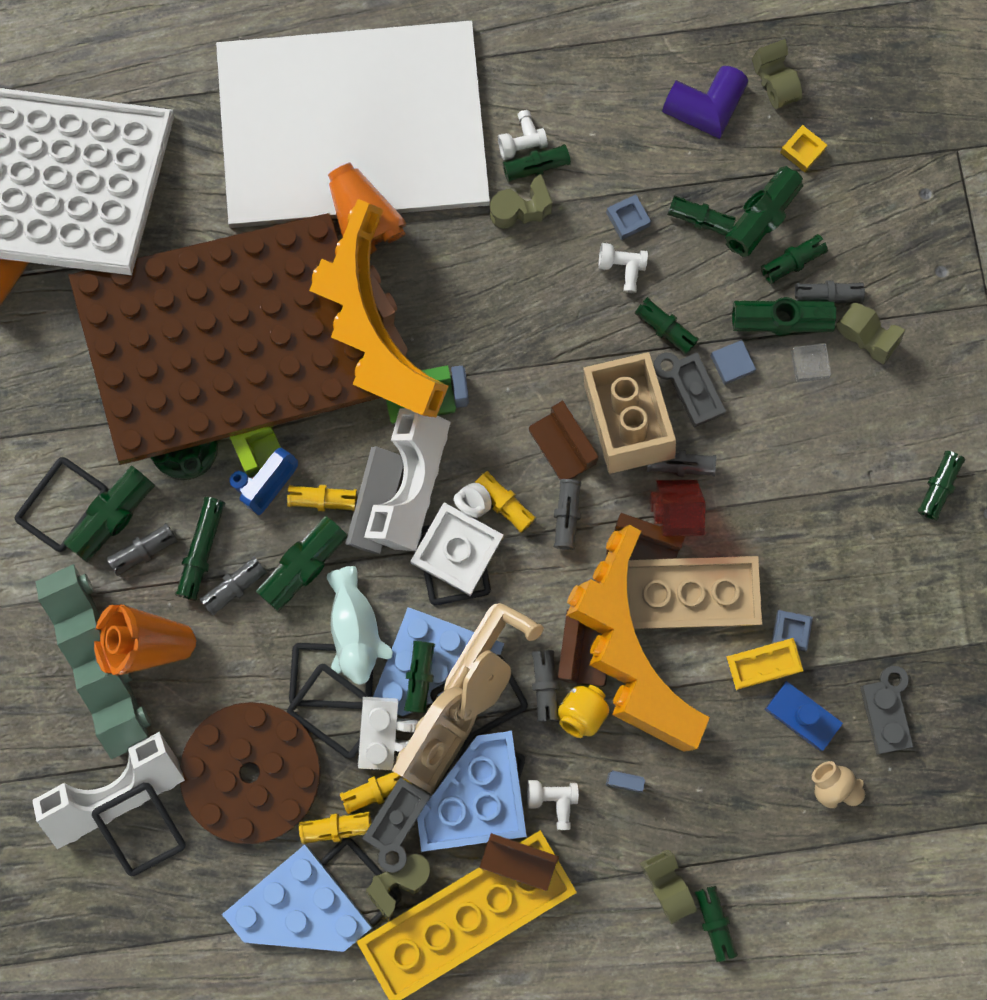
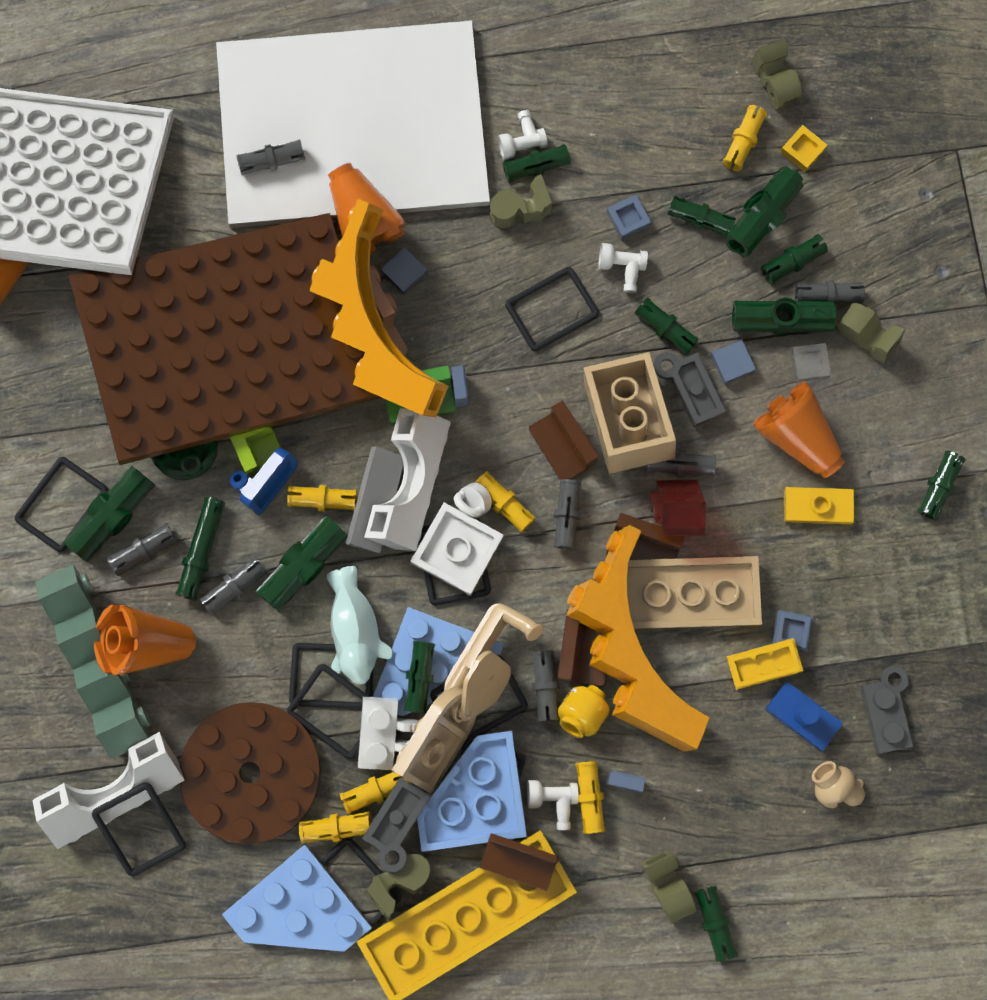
(270, 157): none -> dark grey pin
(404, 271): none -> sand blue tile
(535, 347): none -> black piece
(590, 797): none -> yellow pin
(711, 110): dark purple brick -> none
(744, 138): none -> yellow pin
(801, 430): none -> orange cone
(818, 505): none -> yellow plate

